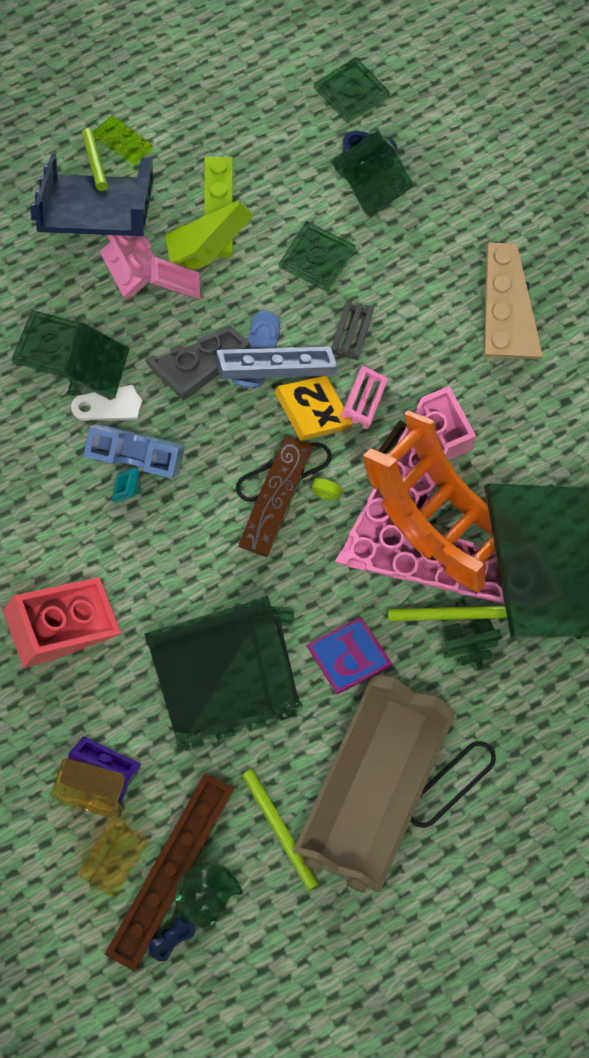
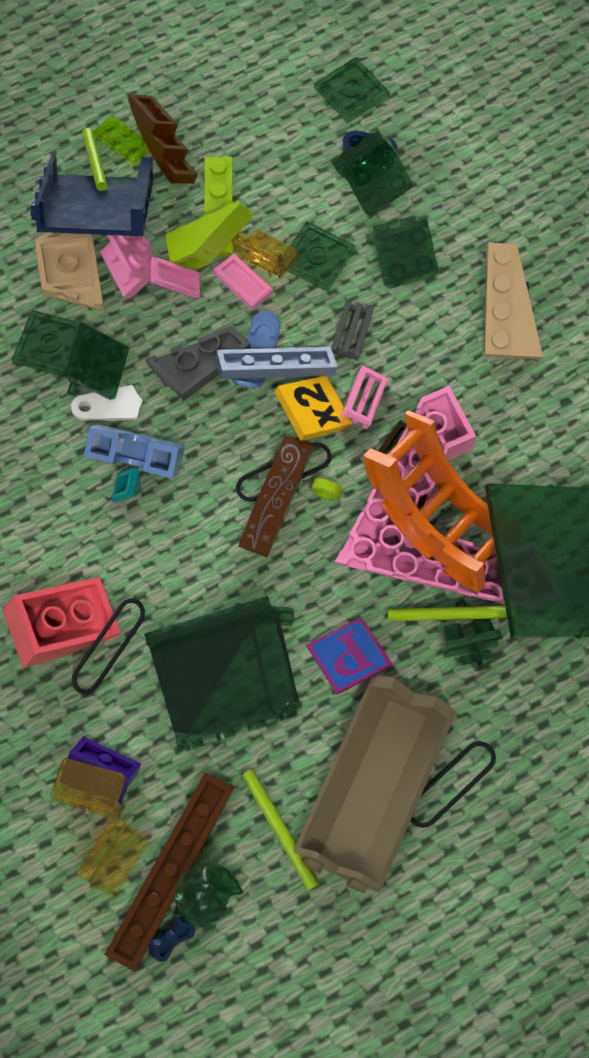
(69, 268): none -> tan wing
(99, 638): none -> black piece
(159, 136): none -> reddish brown slope
(243, 281): none -> bright pink tile
(265, 252): none -> clear yellow panel
(404, 251): none -> clear green bracket

